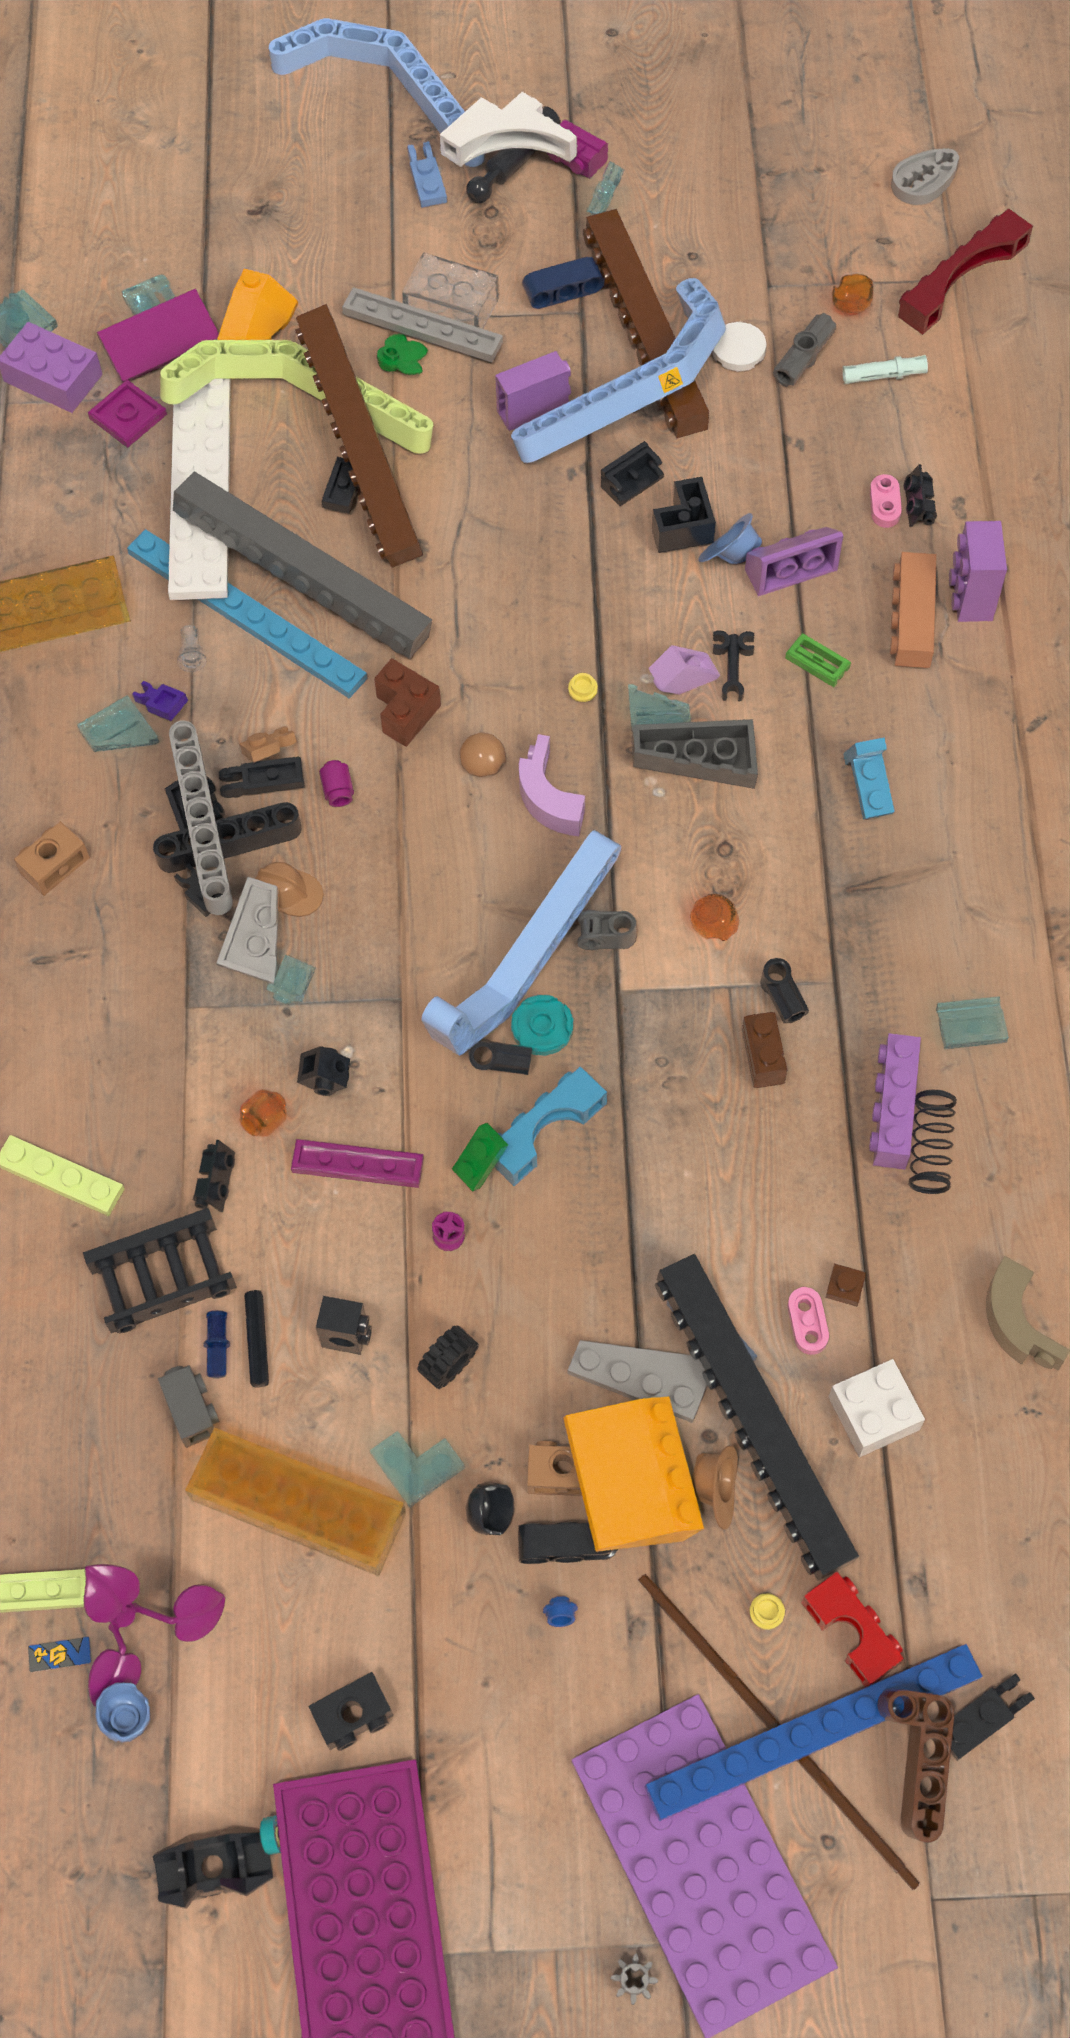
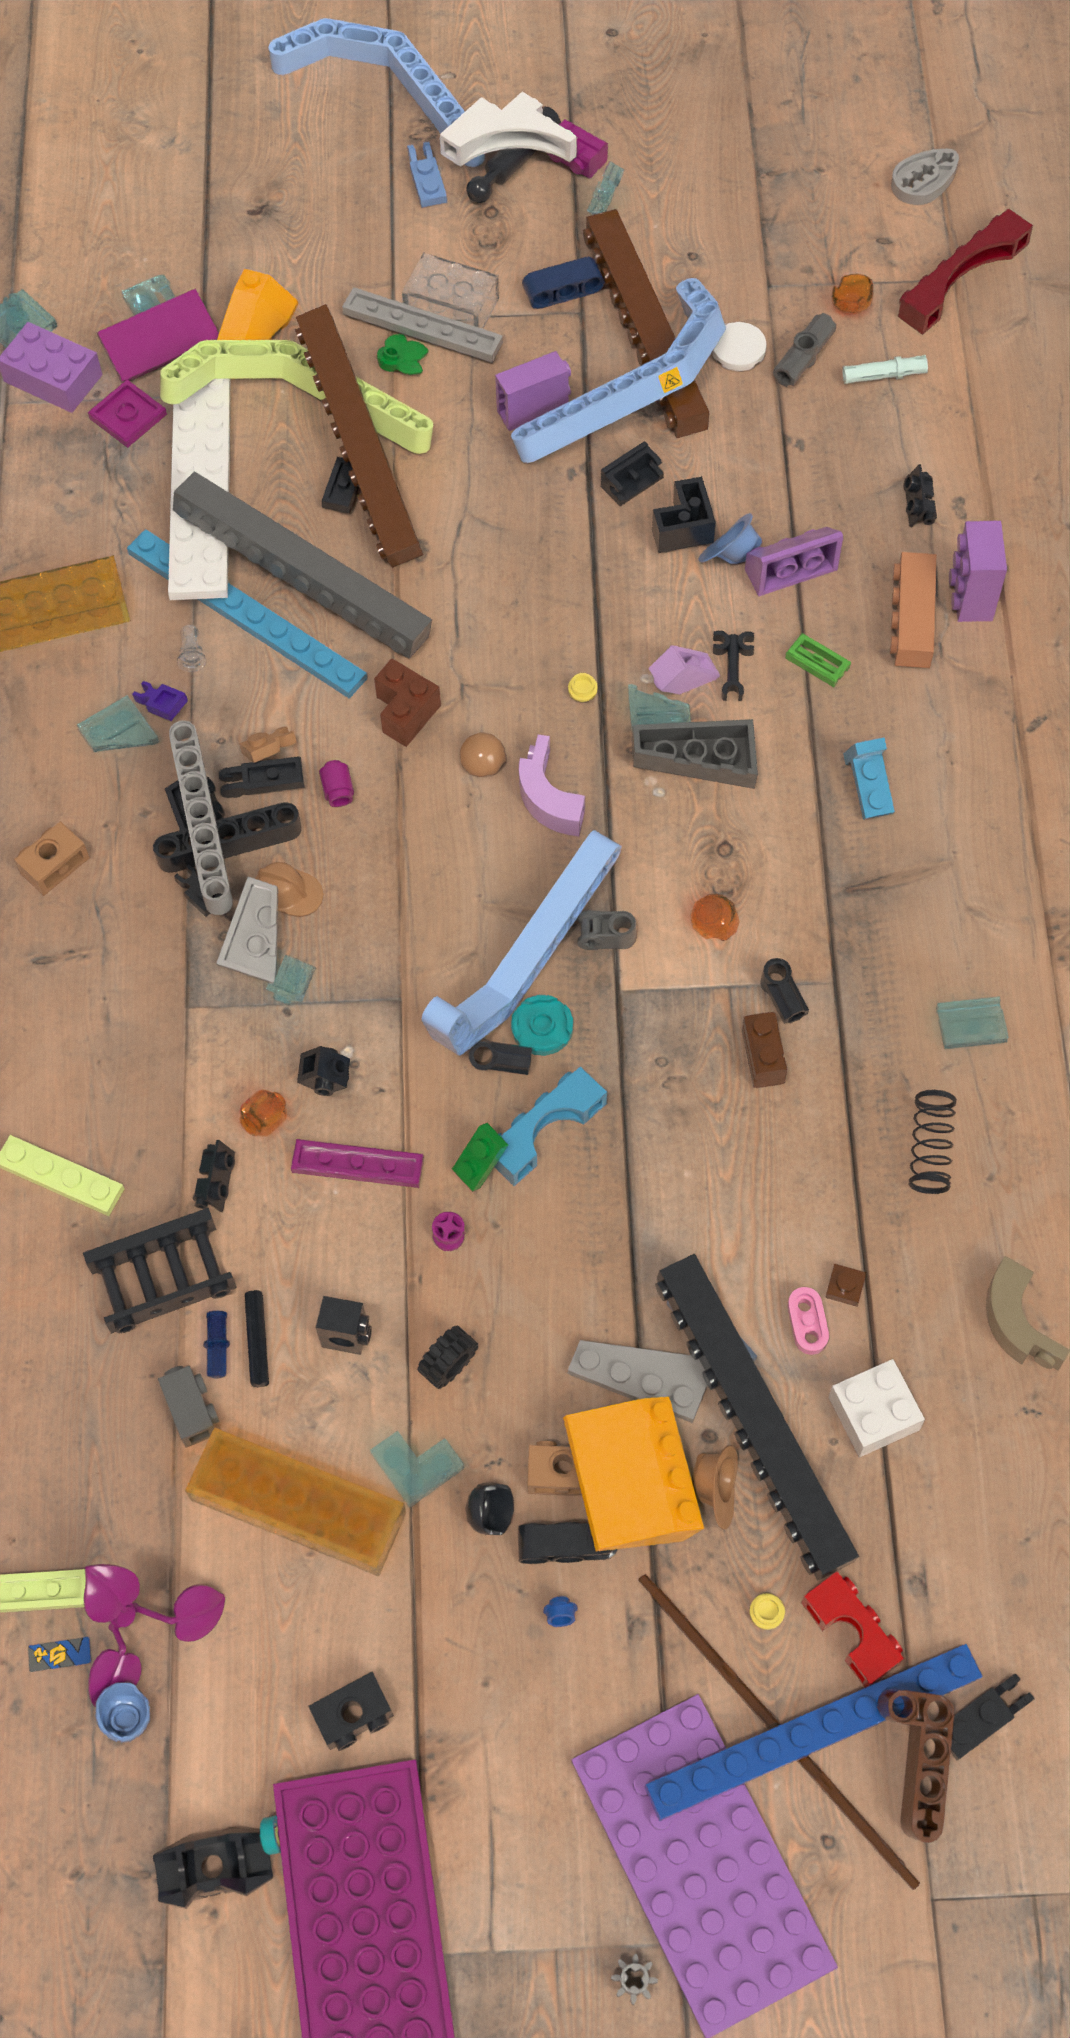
(884, 498): bright pink plate -> none
(896, 1101): medium lavender brick -> none

